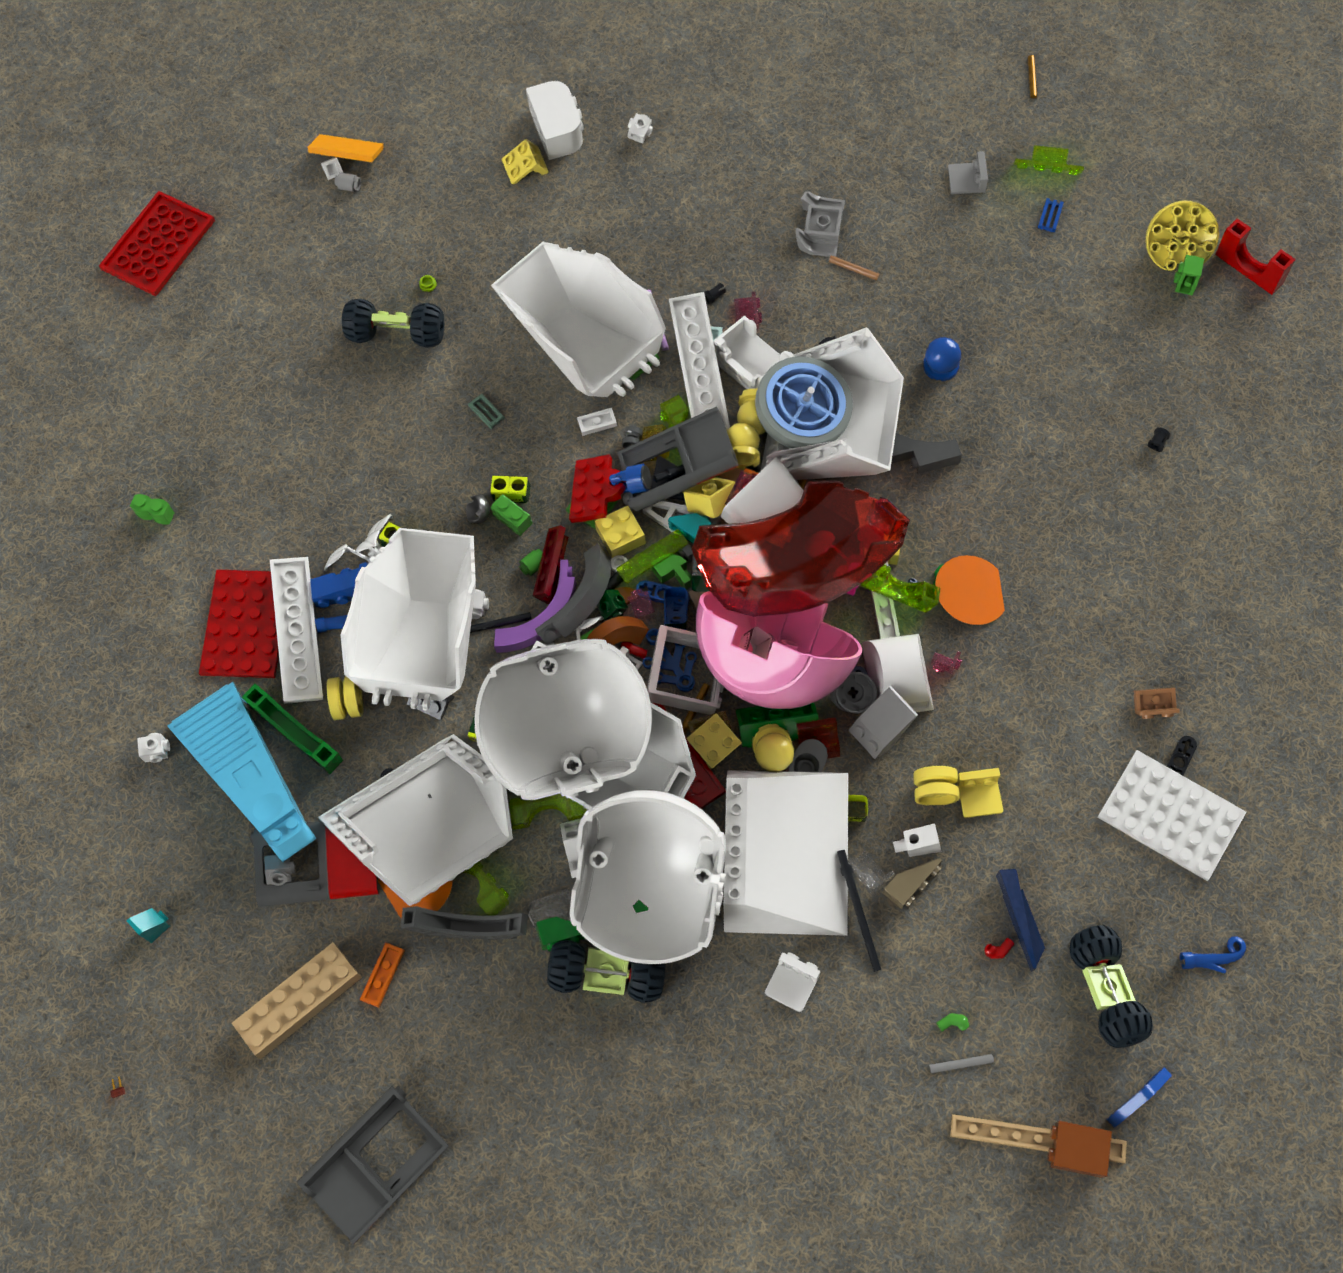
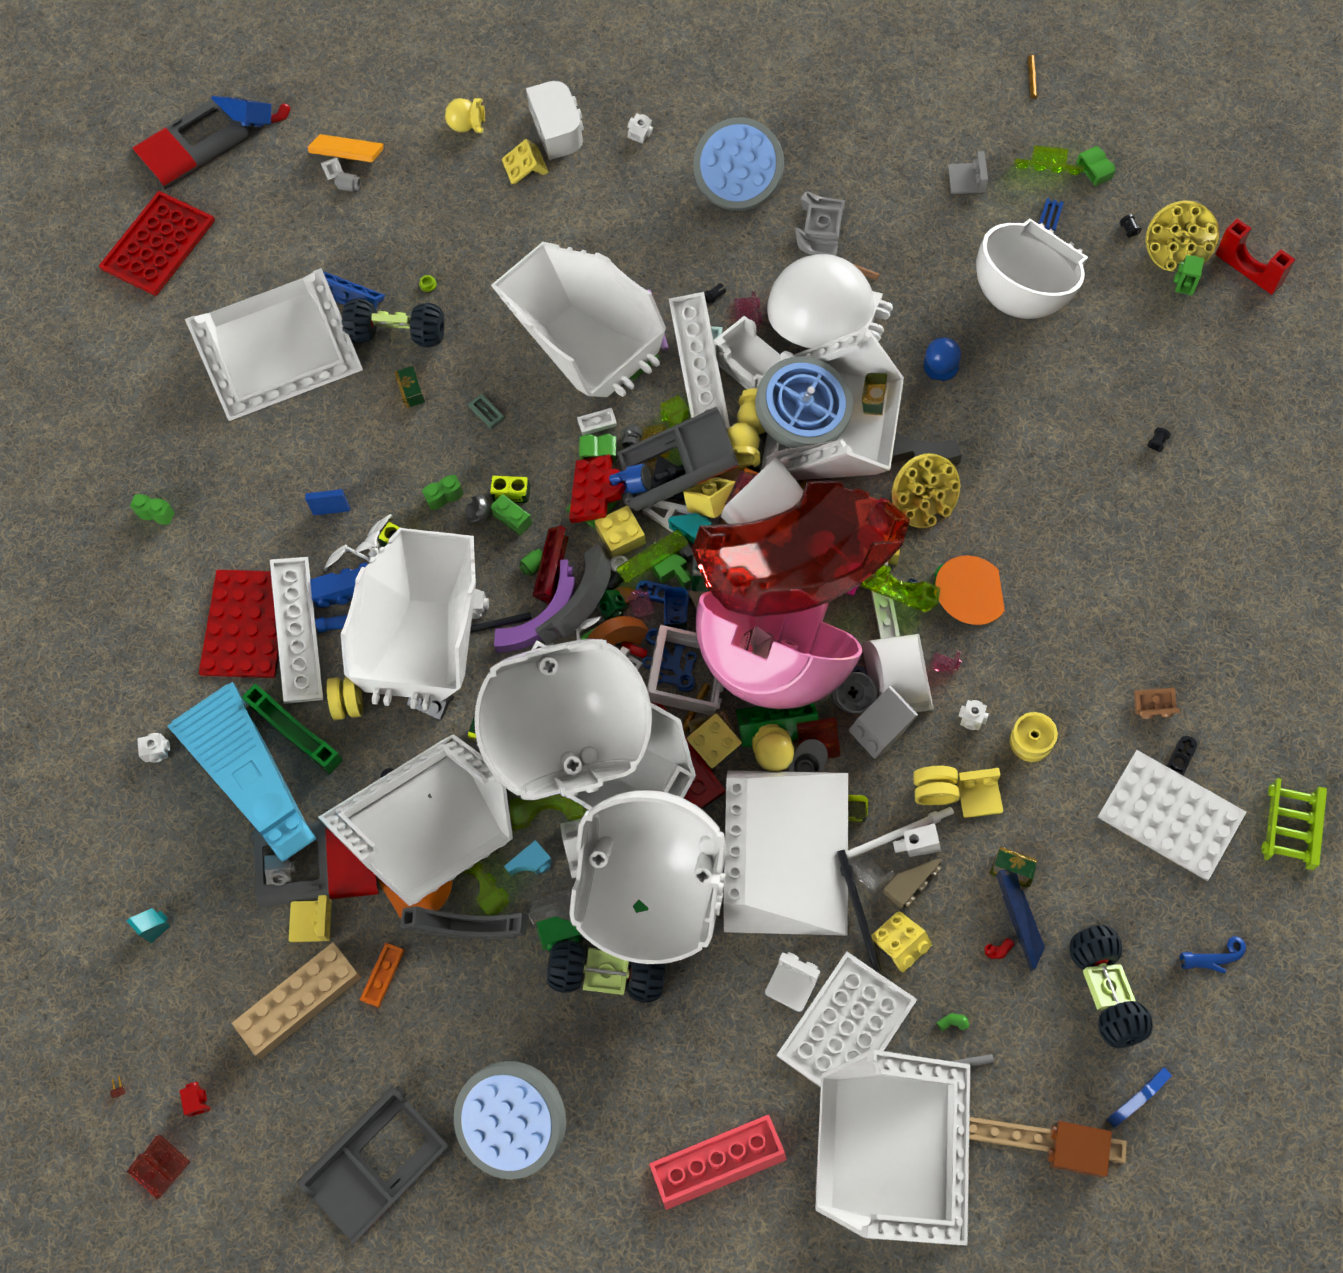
(151, 1174): none -> clear red slope
(174, 158): none -> piece
(193, 1100): none -> red brick
(245, 110): none -> blue slope
(274, 345): none -> white windscreen
(281, 114): none -> red arm
(310, 920): none -> light yellow bracket
(327, 502): none -> blue tile
(345, 291): none -> blue fence
(409, 386): none -> dark green piece
(440, 493): none -> bright green brick
(463, 115): none -> light yellow tile
(509, 1120): none -> light blue wheel
(530, 859): none -> medium azure arch
(594, 446): none -> bright green brick
(717, 1162): none -> coral arch
(738, 164): none -> light blue wheel
(824, 300): none -> white windscreen
(846, 1019): none -> white plate
(874, 380): none -> clear yellow piece
(895, 1147): none -> white windscreen
(902, 940): none -> light yellow bracket
(926, 487): none -> light yellow bracket
(932, 818): none -> white bar
(973, 715): none -> white brick
(1015, 863): none -> piece
(1028, 269): none -> white windscreen
(1033, 737): none -> light yellow wheel
(1096, 165): none -> bright green brick
(1131, 222): none -> black bush
(1314, 818): none -> lime fence

